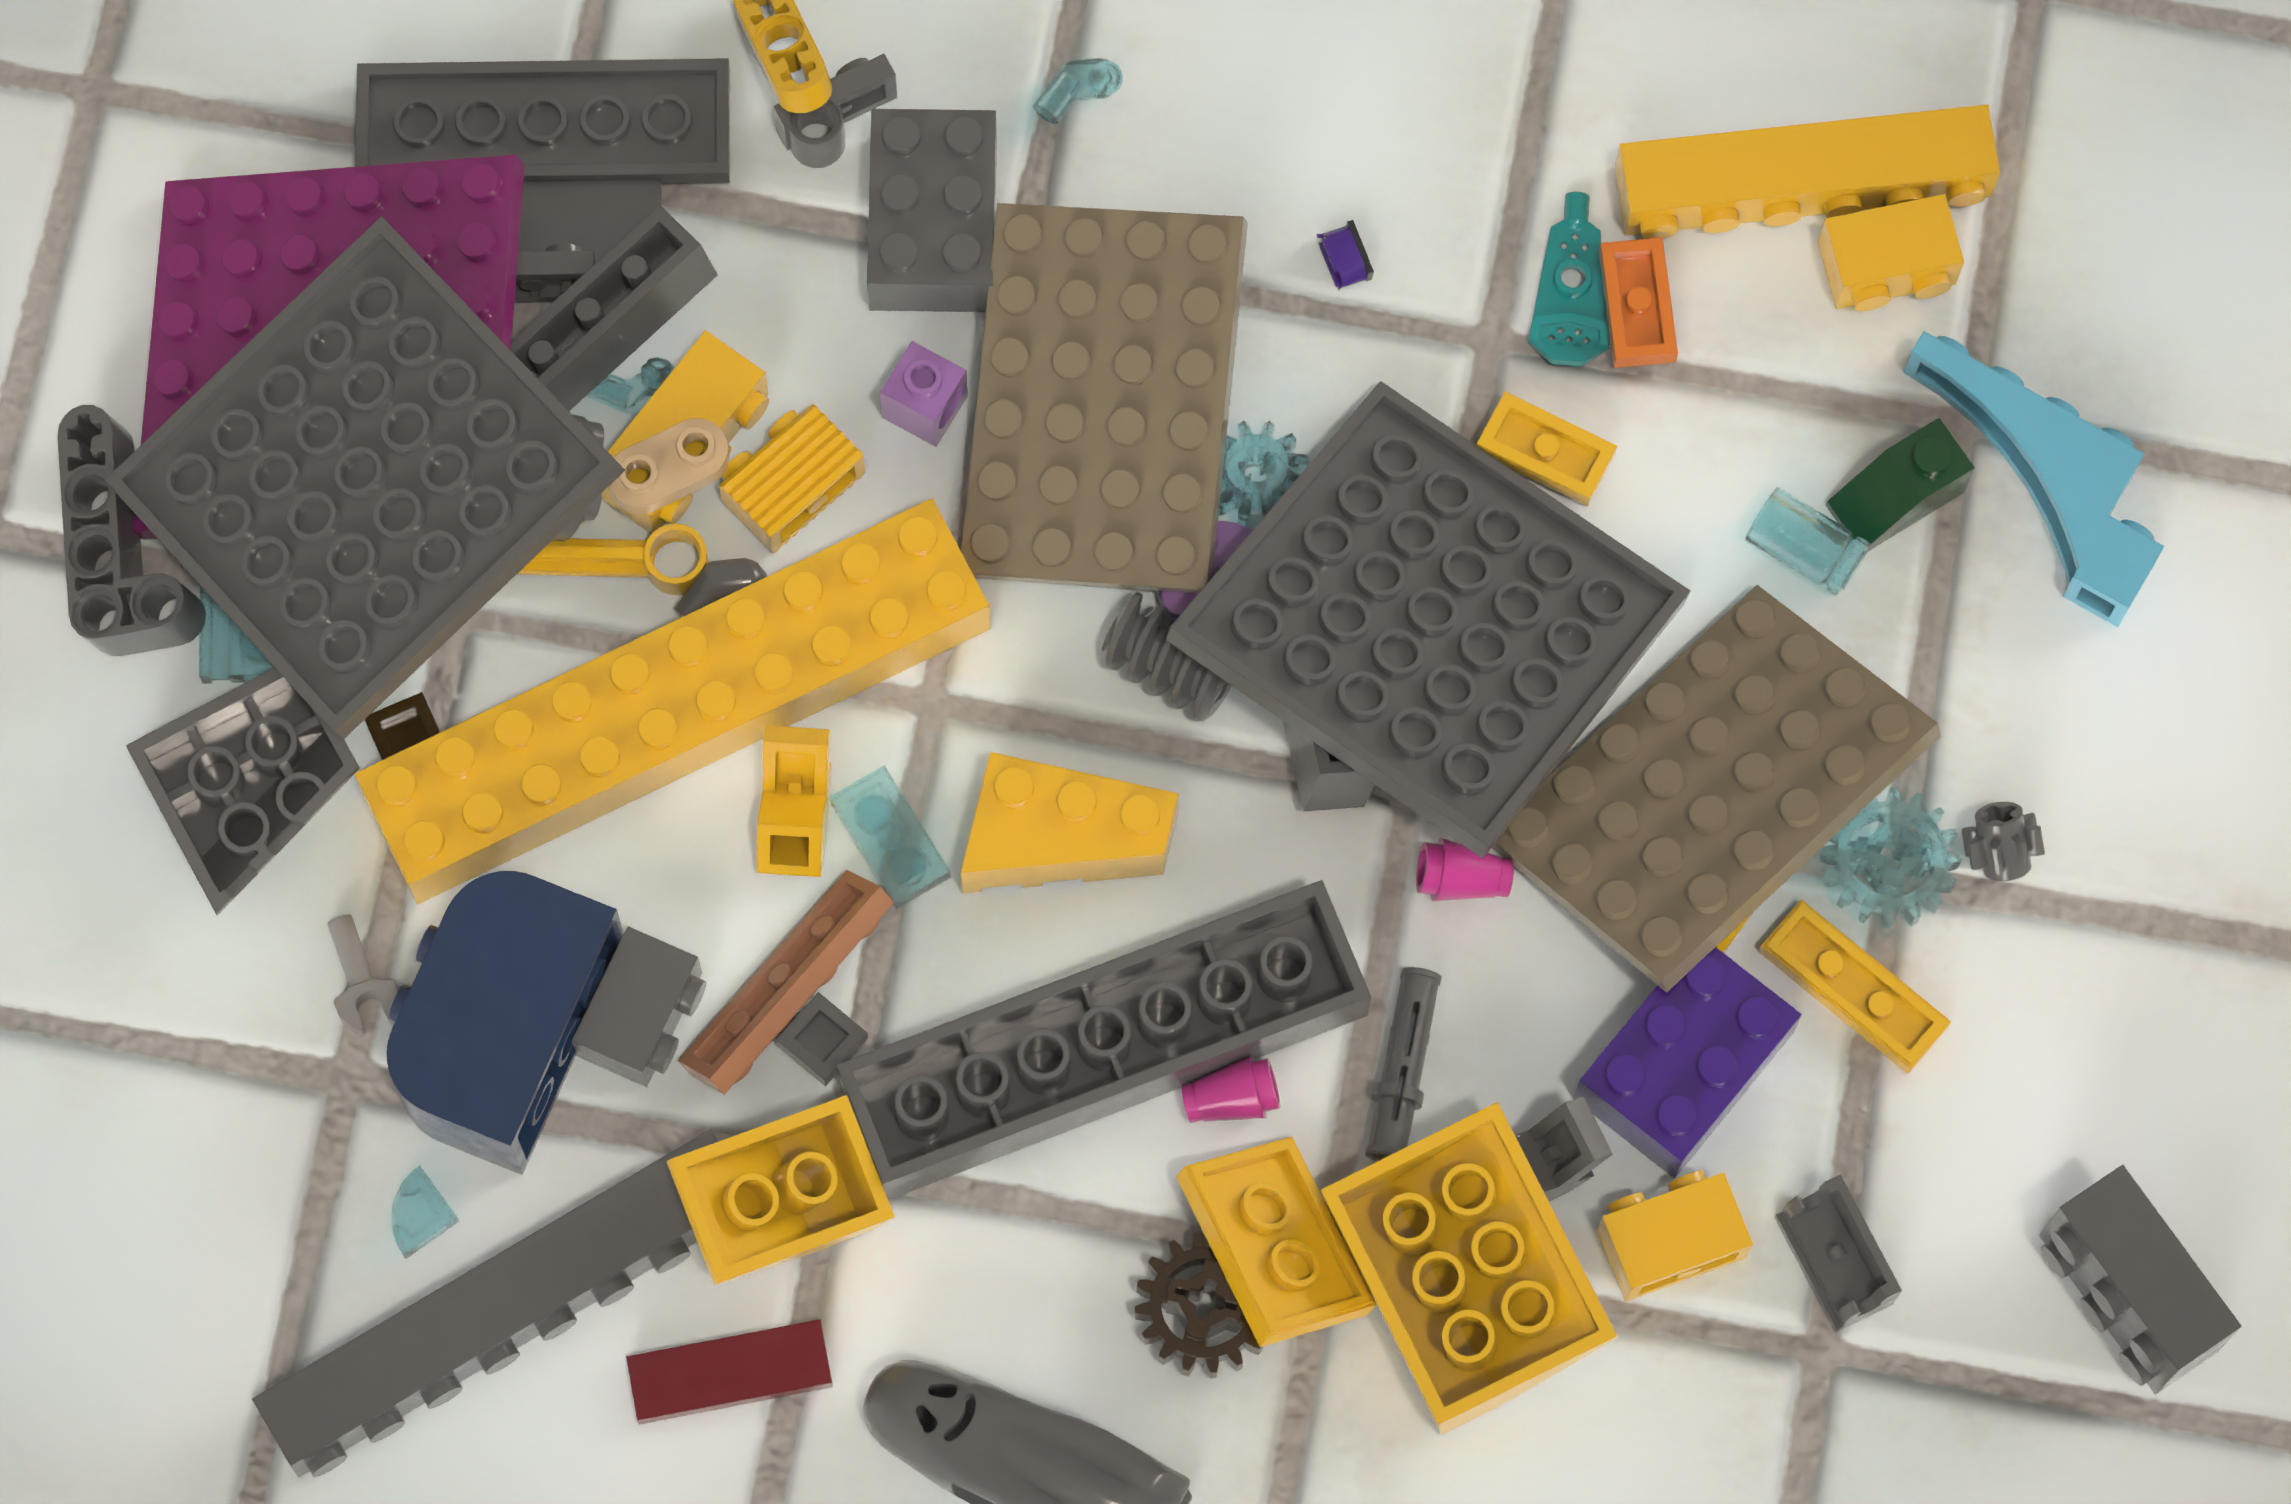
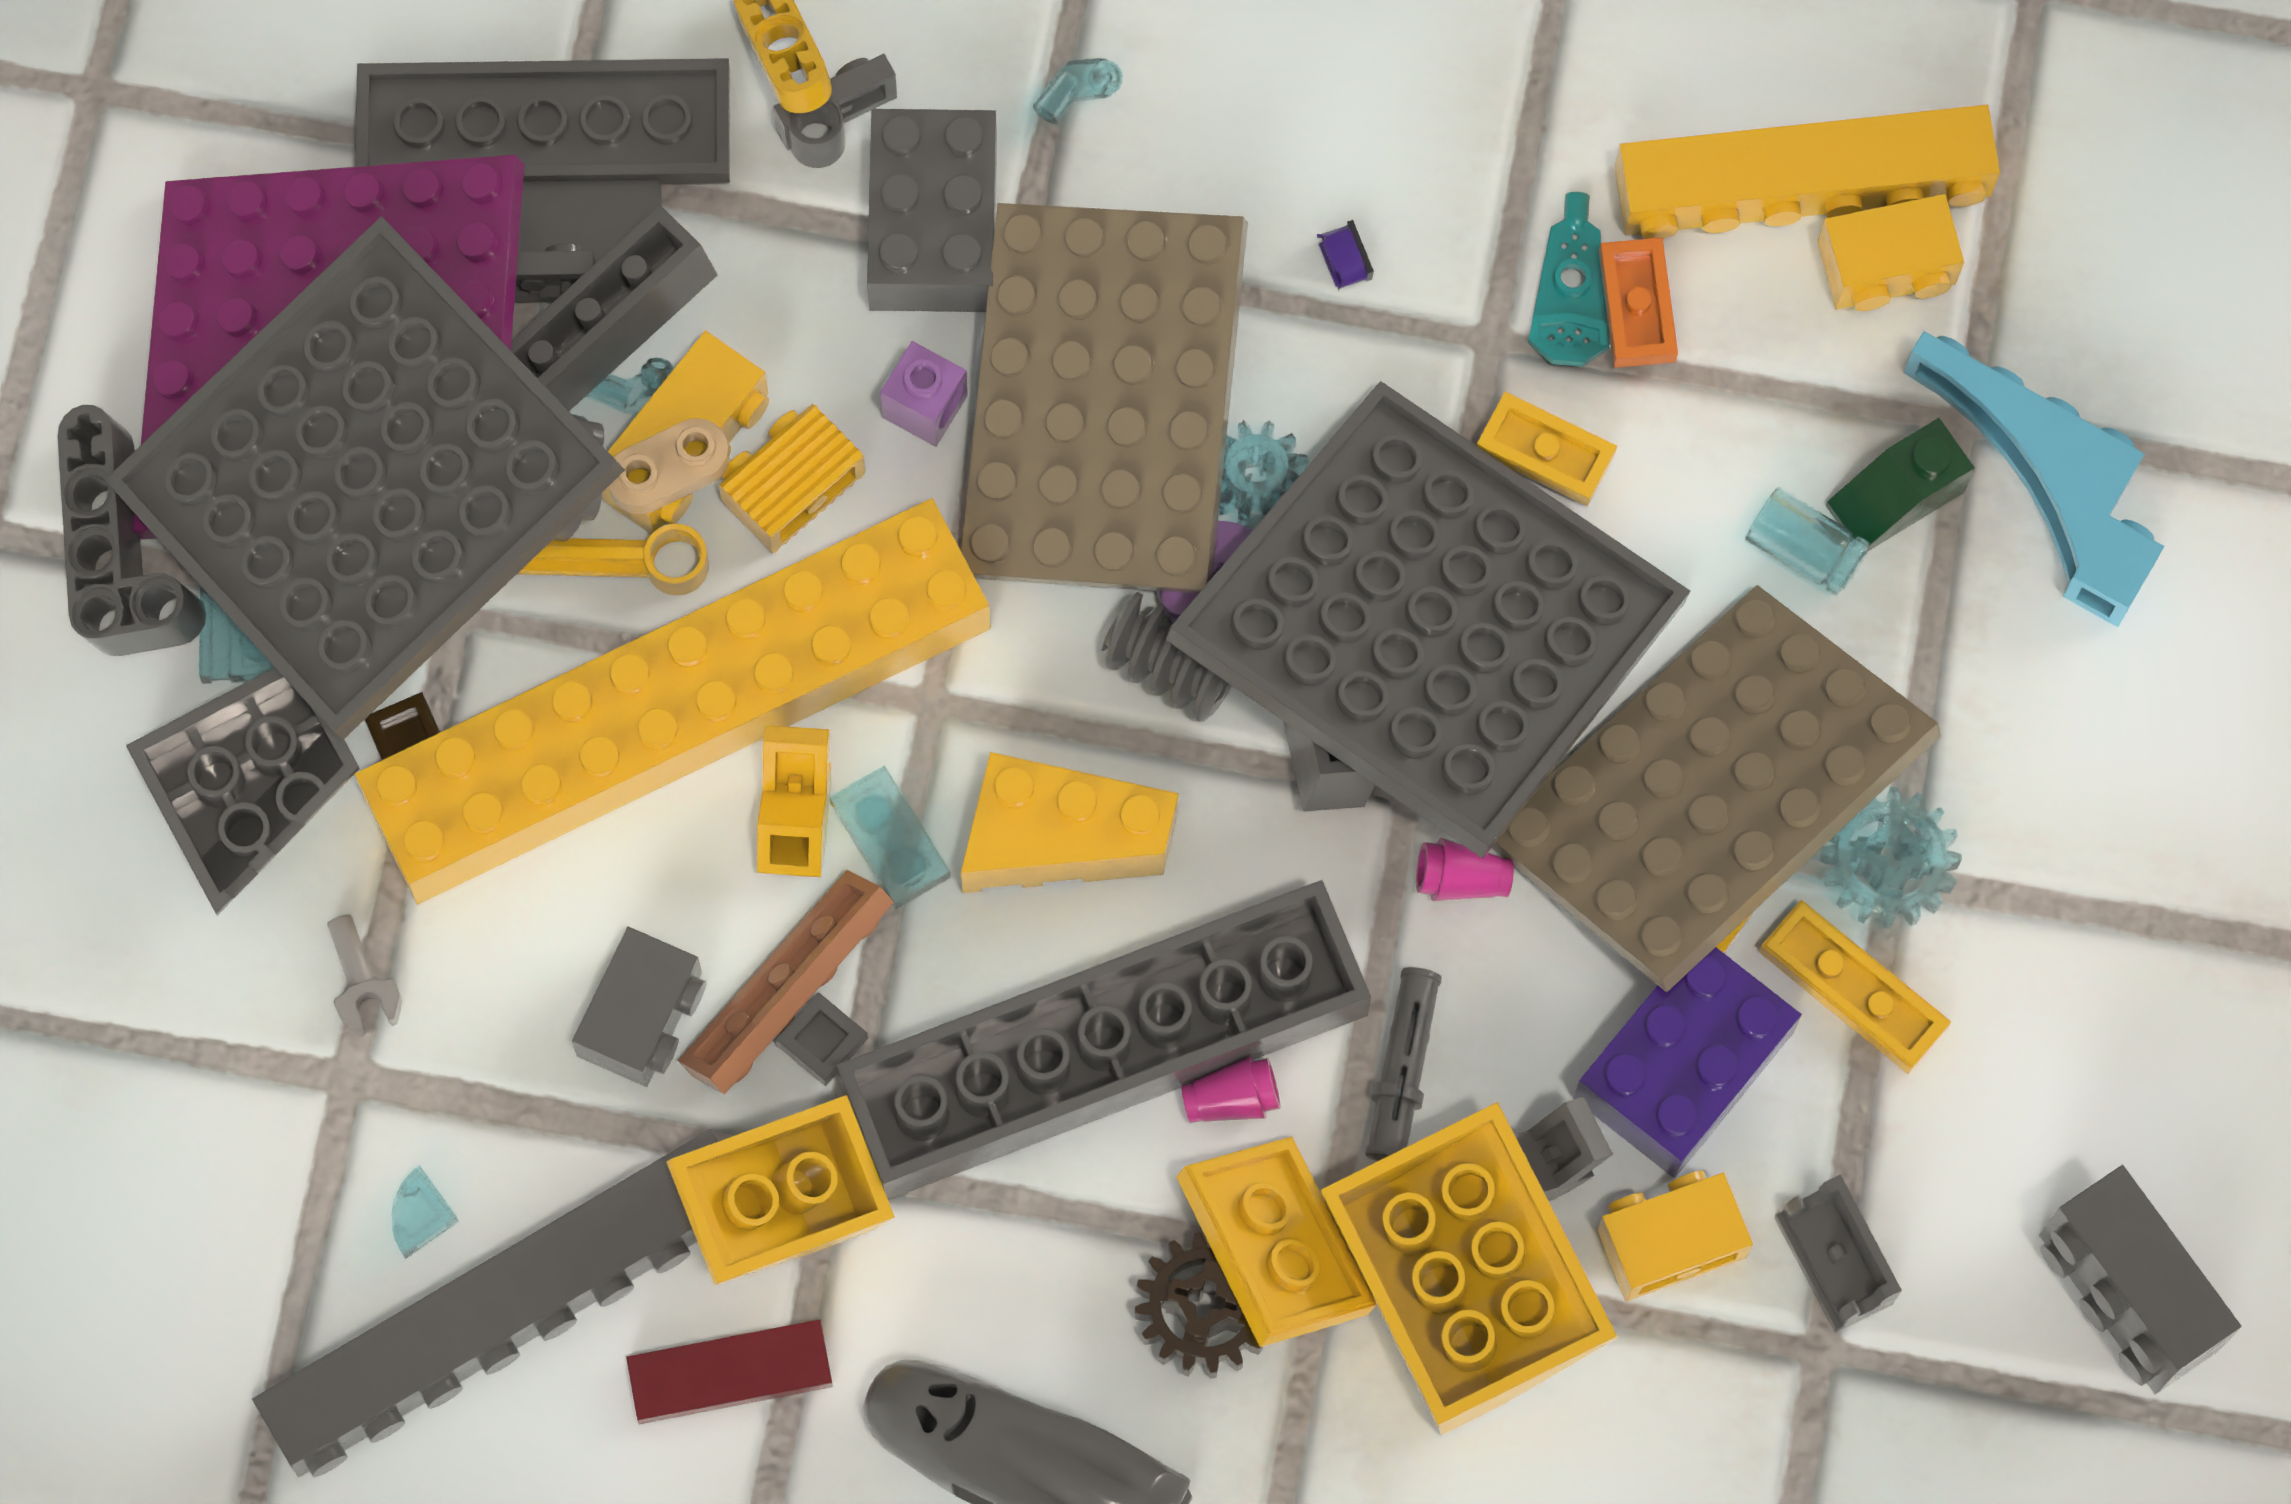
(496, 1012): dark blue brick -> none
(719, 580): dark grey arm -> none
(2003, 841): dark grey gear -> none

